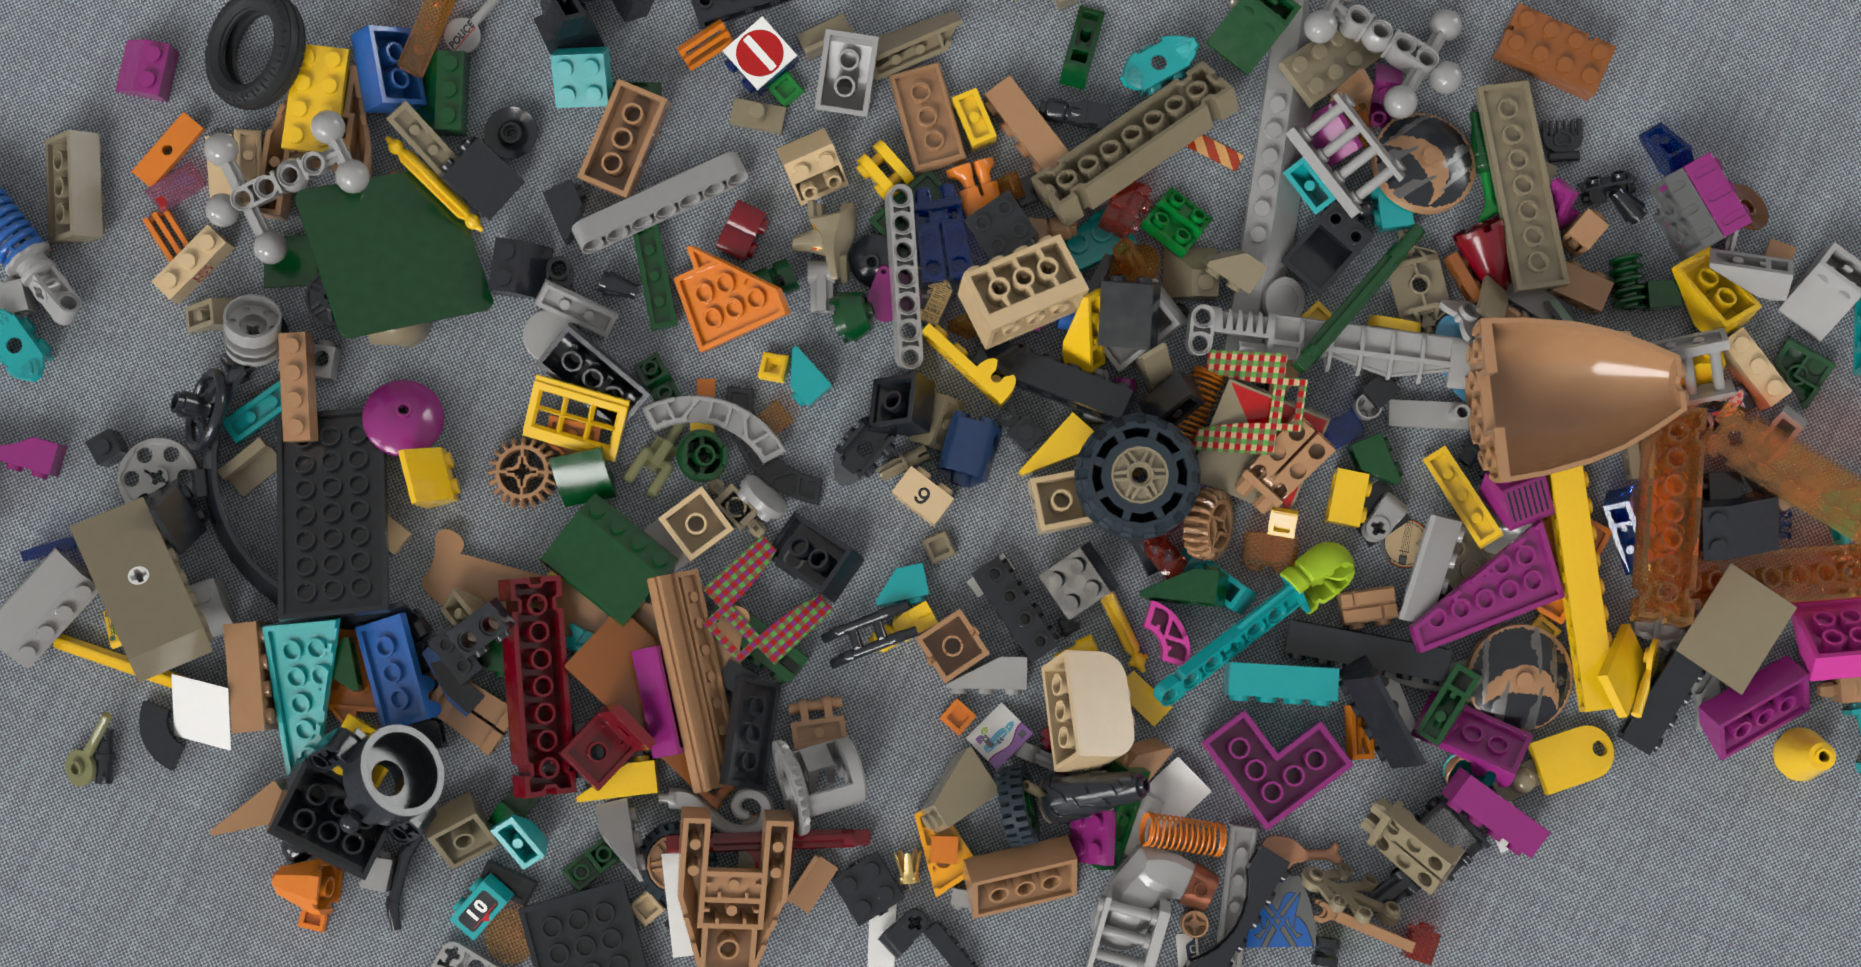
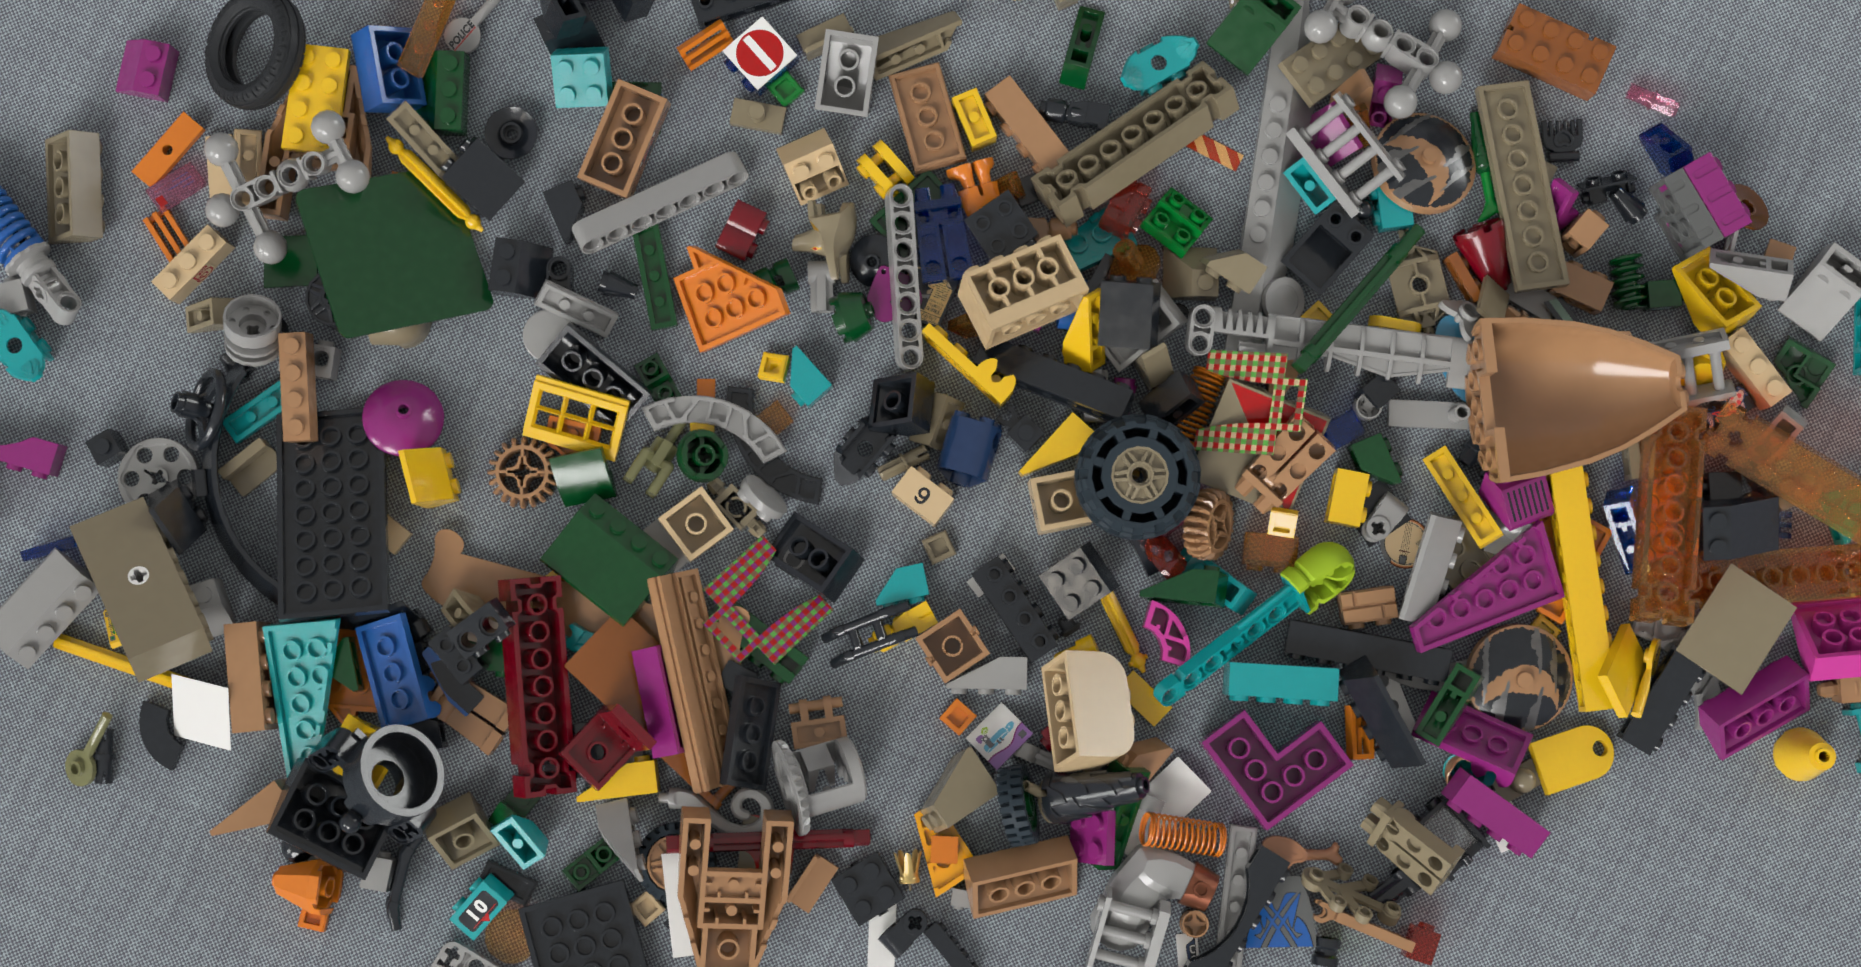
(1652, 100): none -> clear pink axle

